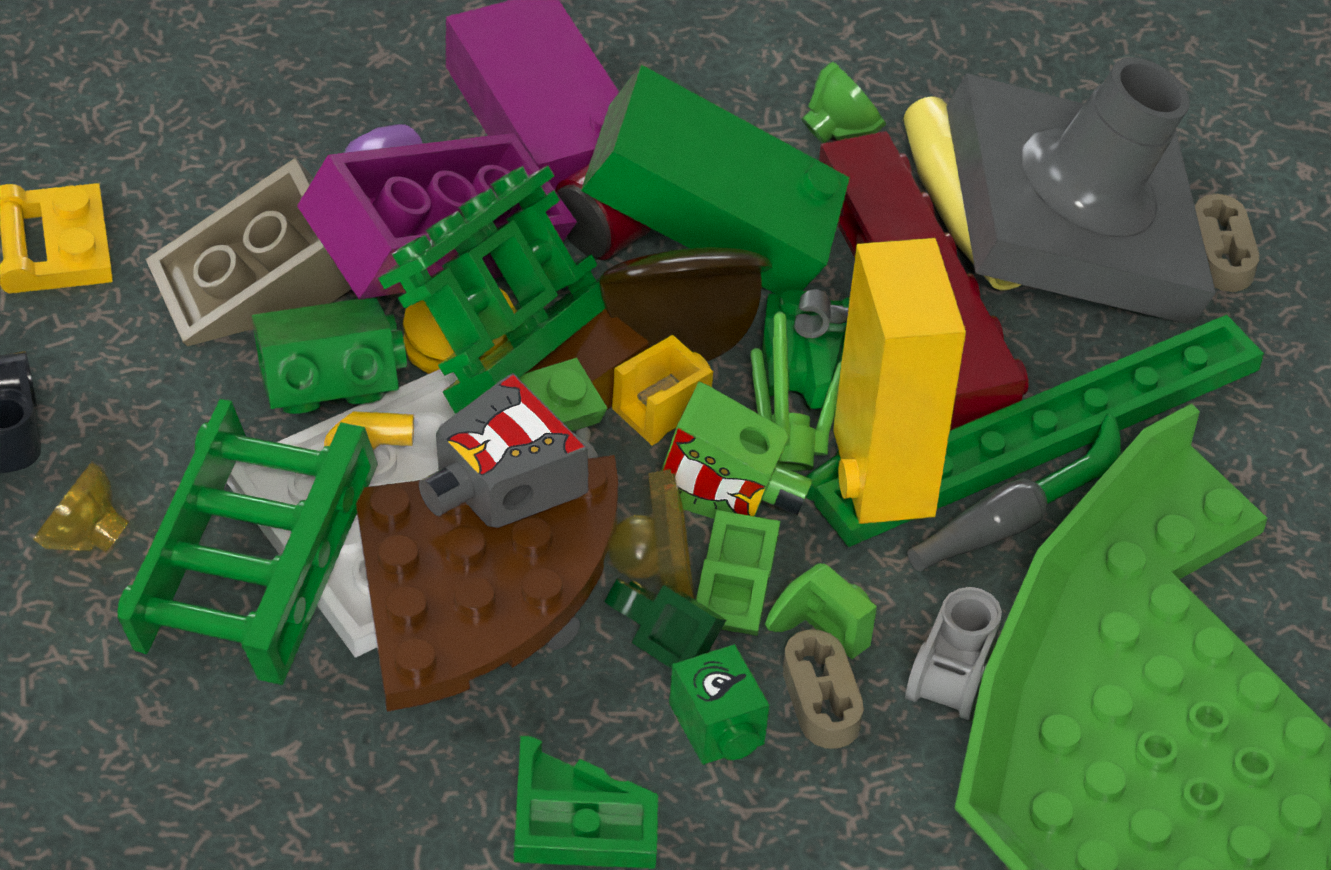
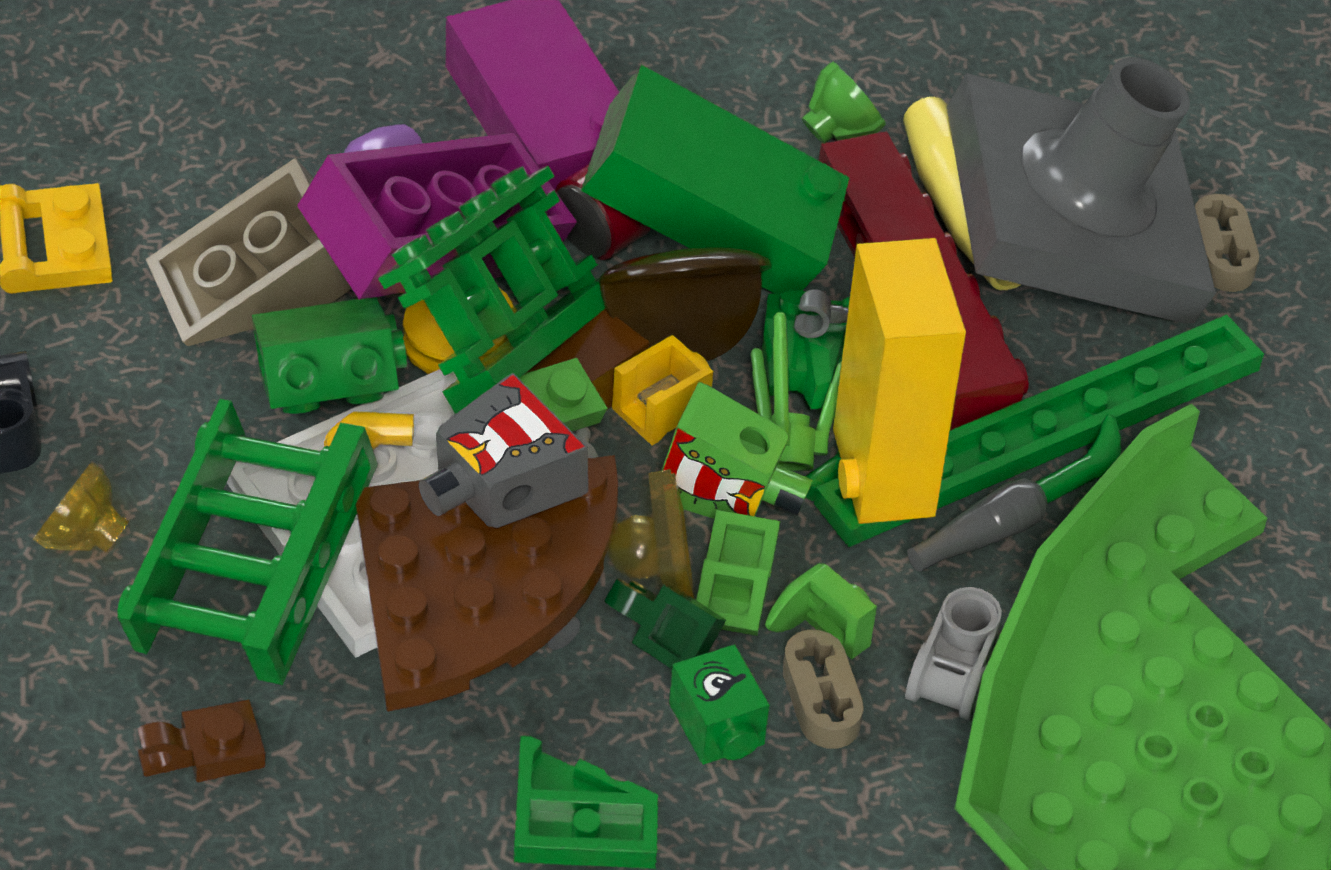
(211, 741): none -> reddish brown plate

